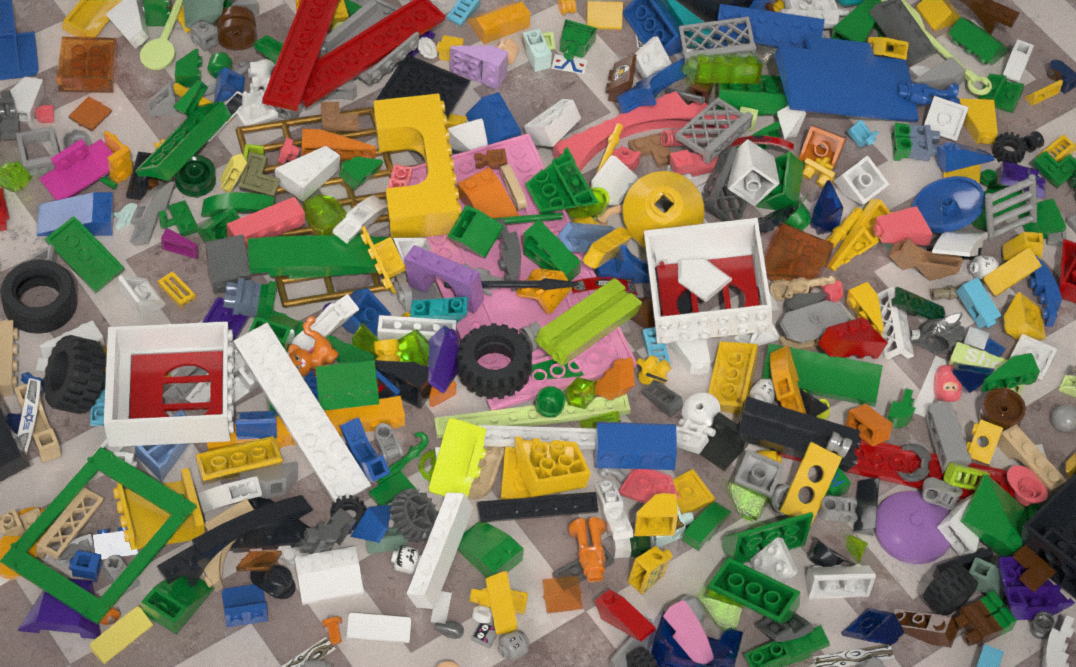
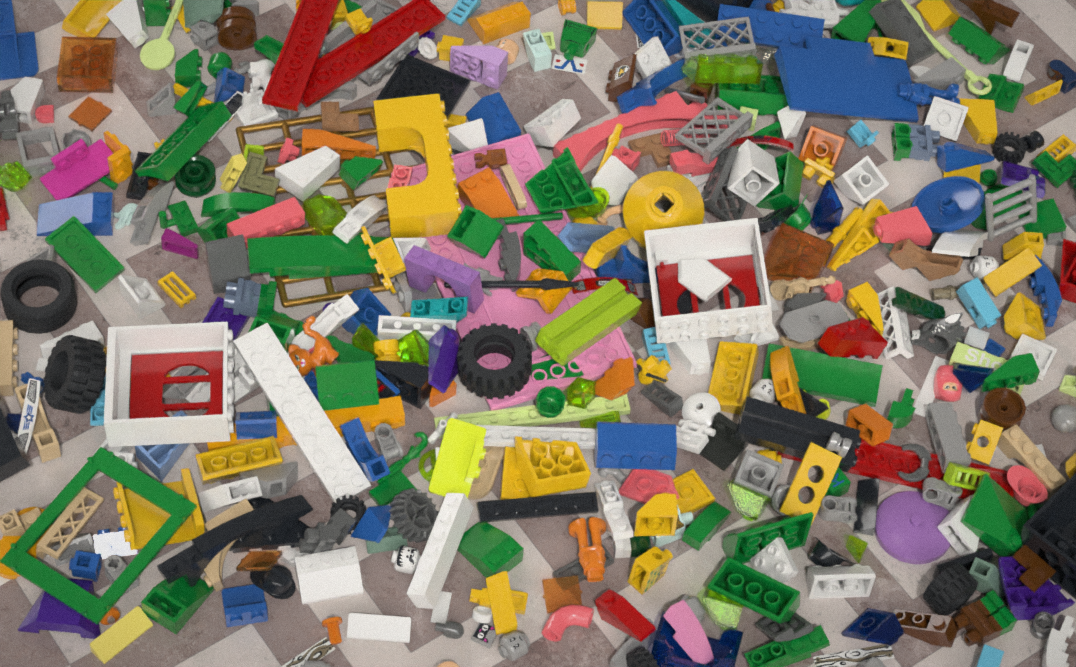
(358, 21): none -> yellow bracket
(441, 428): none -> white piece
(566, 617): none -> coral cylinder

